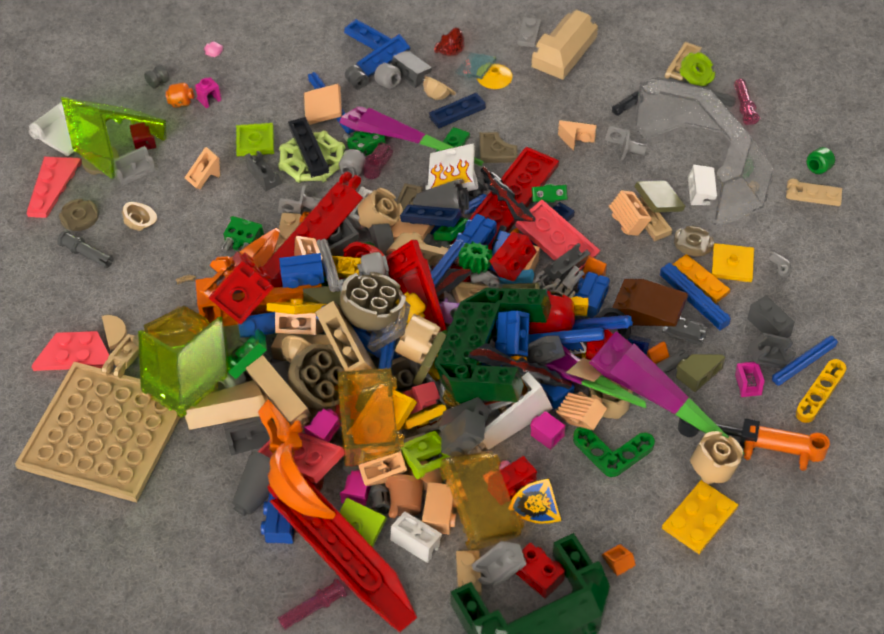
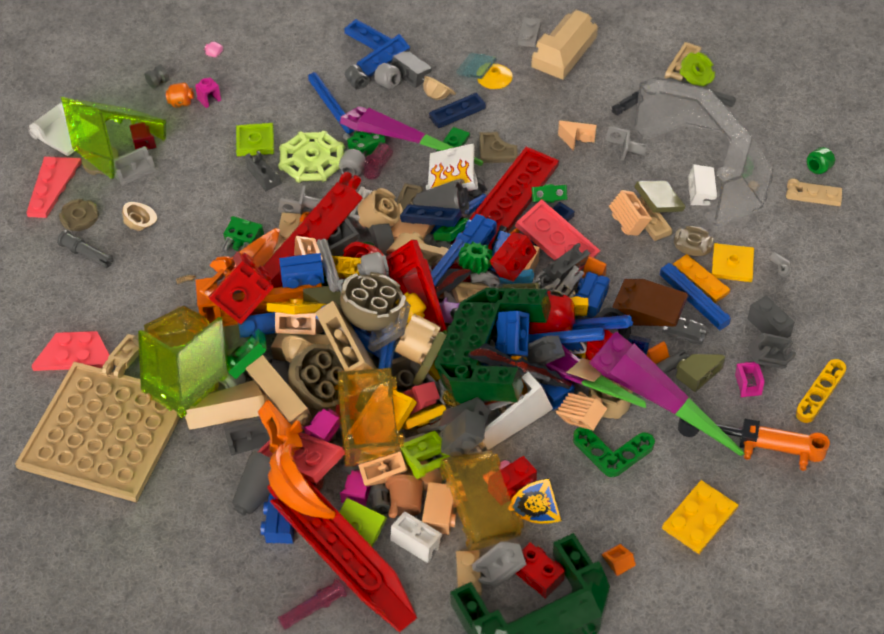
(114, 329): tan tile -> none
(205, 165): light nougat slope -> none
(308, 147): black plate -> none
(323, 104): light nougat tile -> none
(451, 44): clear red hair -> none
(495, 184): black sword -> none
(547, 429): dark pink brick -> none
(716, 457): tan brick -> none
(747, 107): clear pink pin -> none
(804, 360): blue axle -> none

